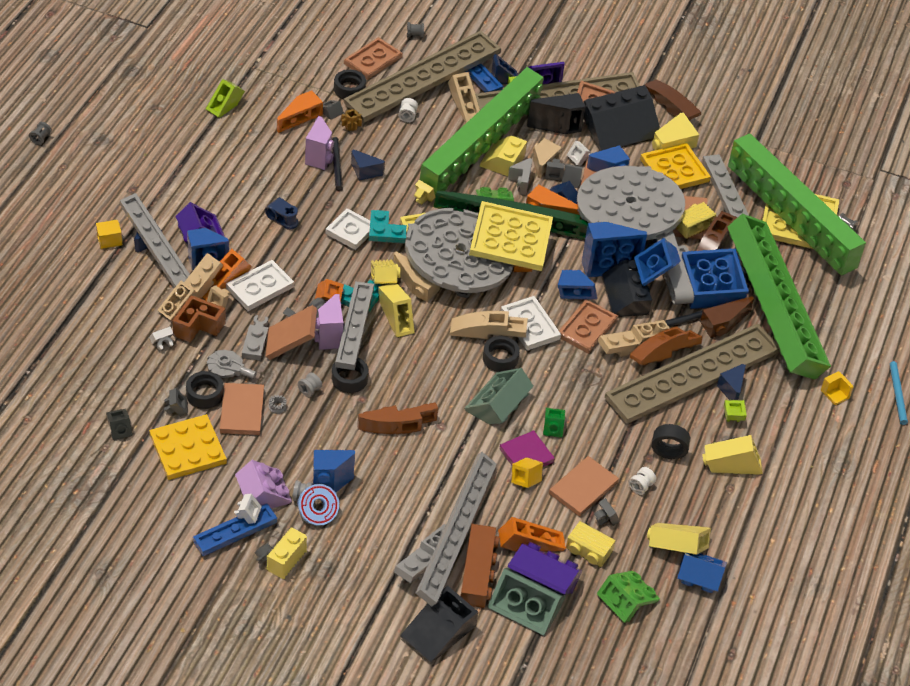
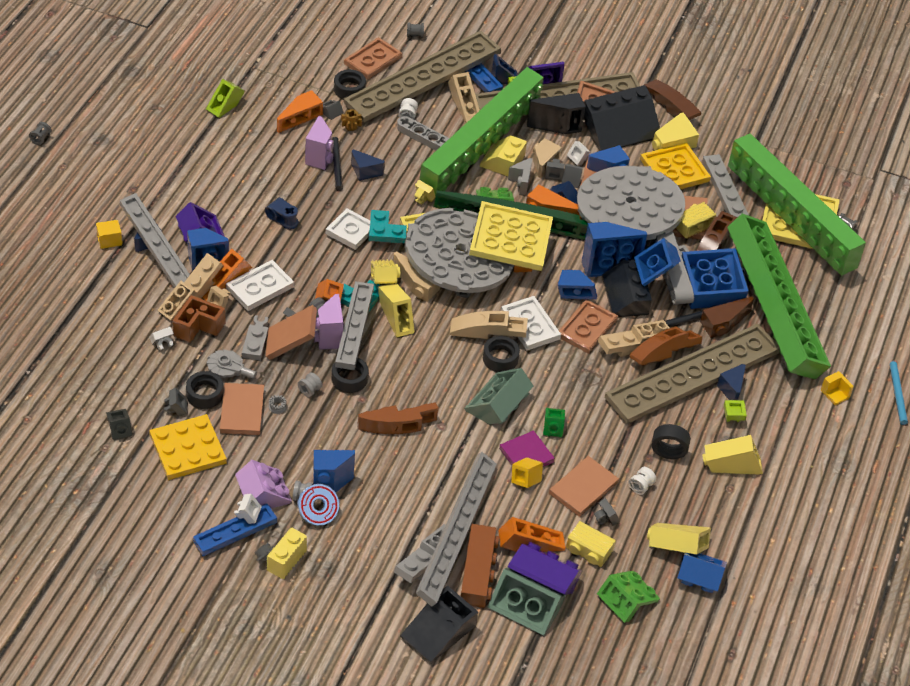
(408, 127): none -> light grey beam

